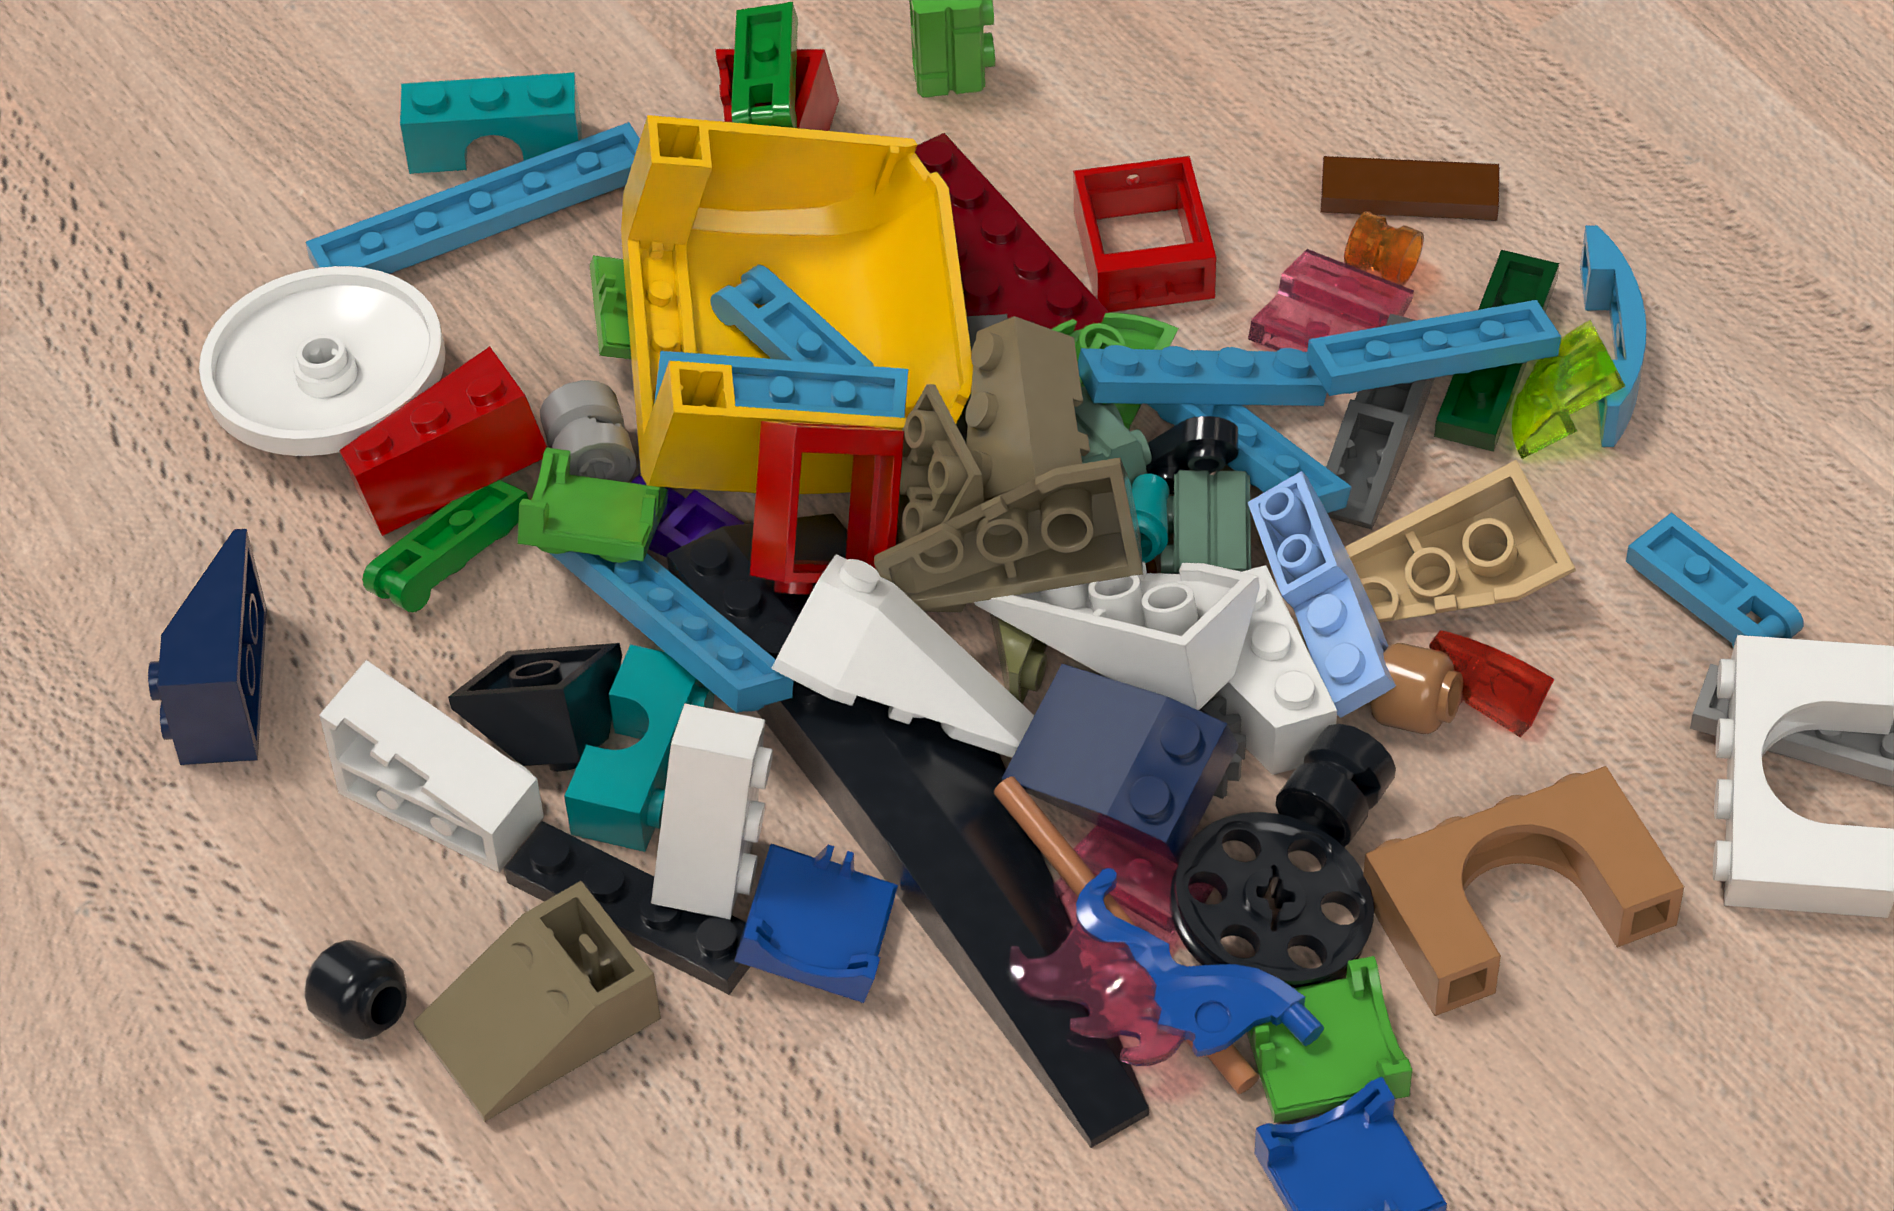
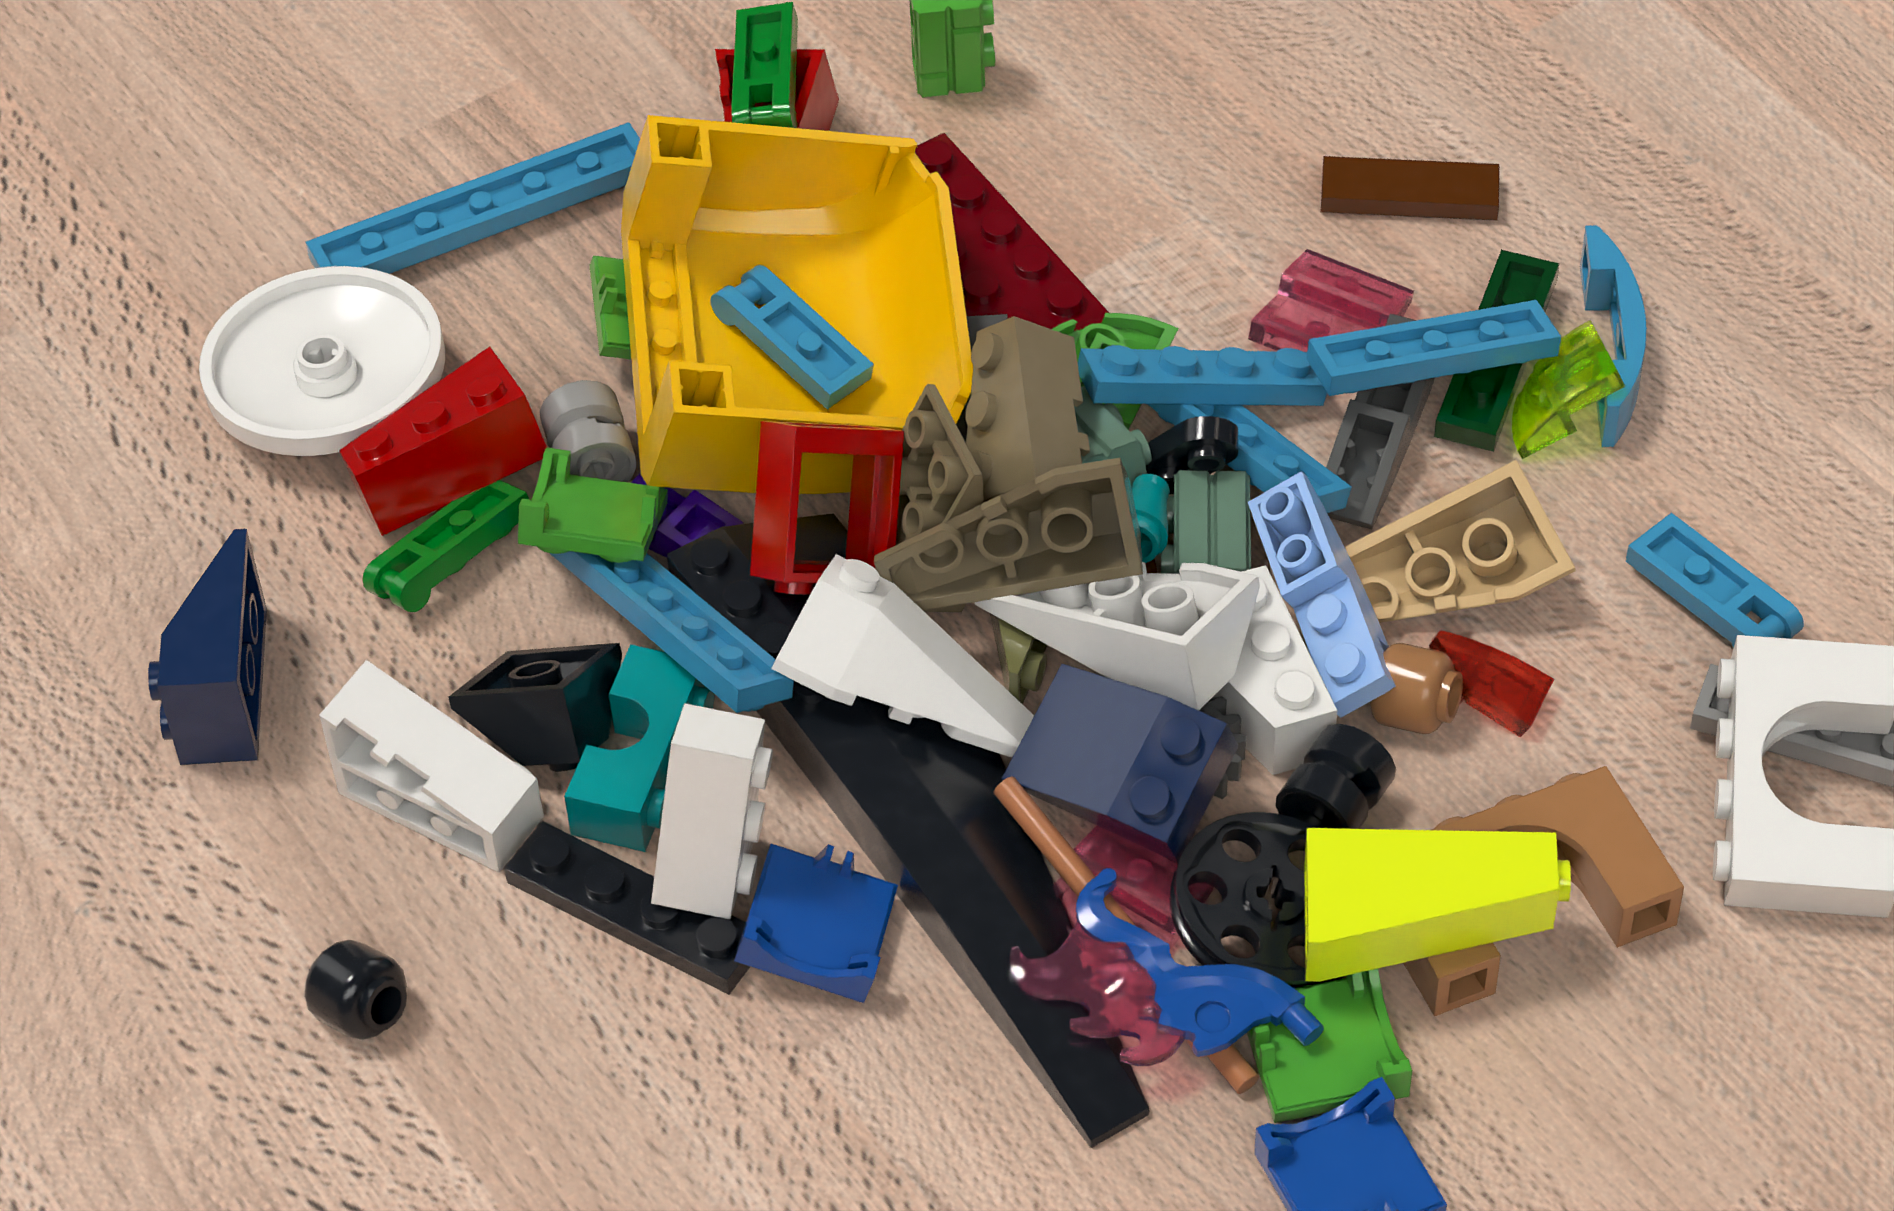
(448, 115): teal arch -> none
(540, 1002): dark tan slope -> none
(807, 384): dark azure plate -> none
(1152, 274): red window -> none
(1384, 248): clear orange wheel -> none
(1423, 894): none -> neon yellow slope

